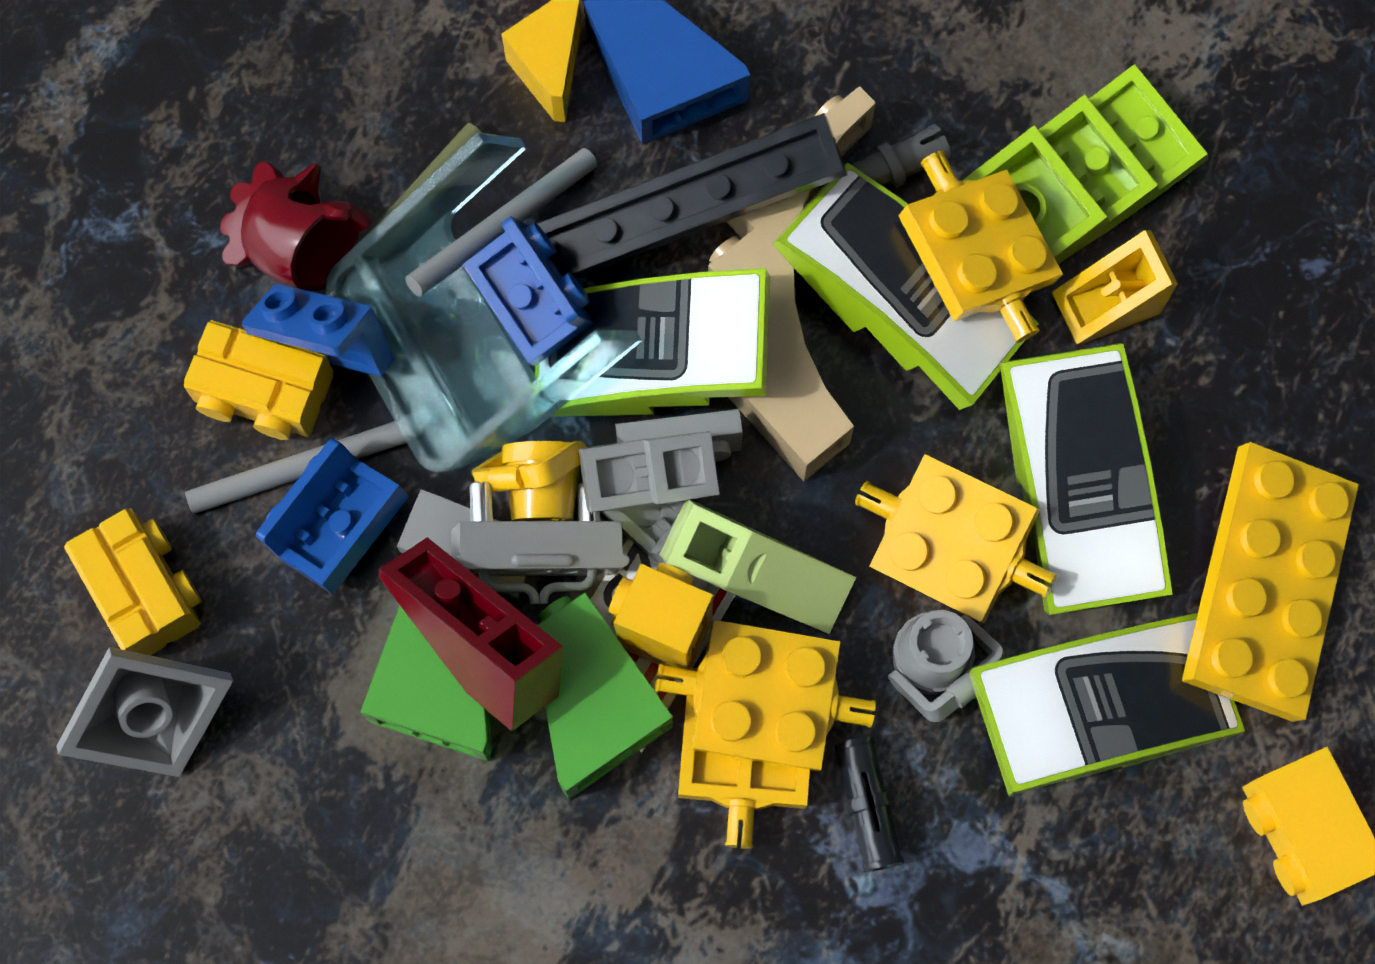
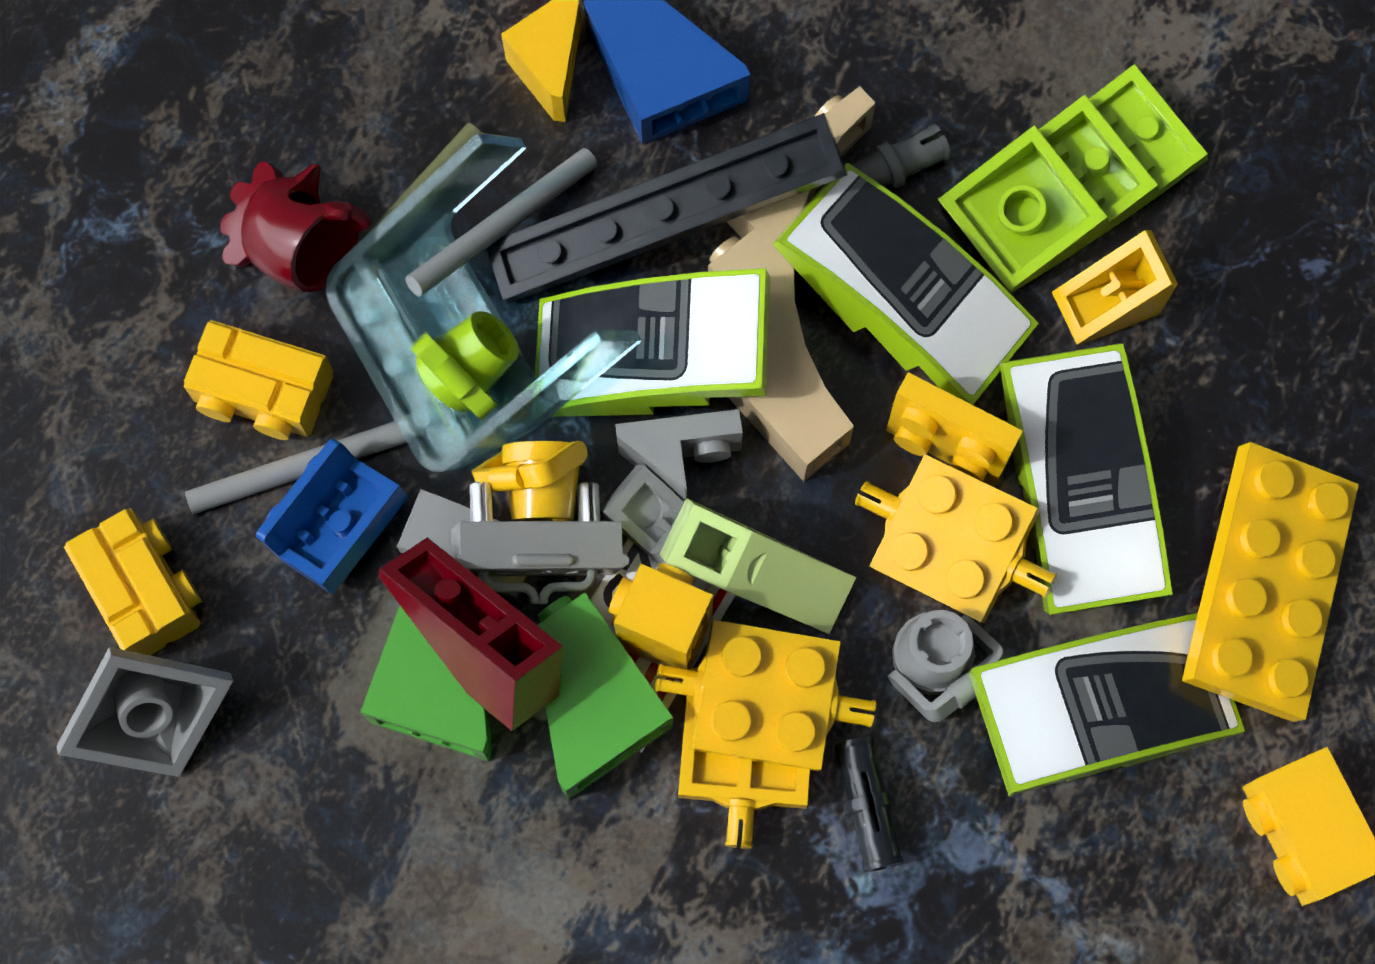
(322, 324): blue bracket -> none
(466, 362): none -> lime piece
(528, 291): bracket -> none
(648, 471): light grey slope -> none
(951, 430): none -> yellow plate
(980, 245): yellow plate -> none

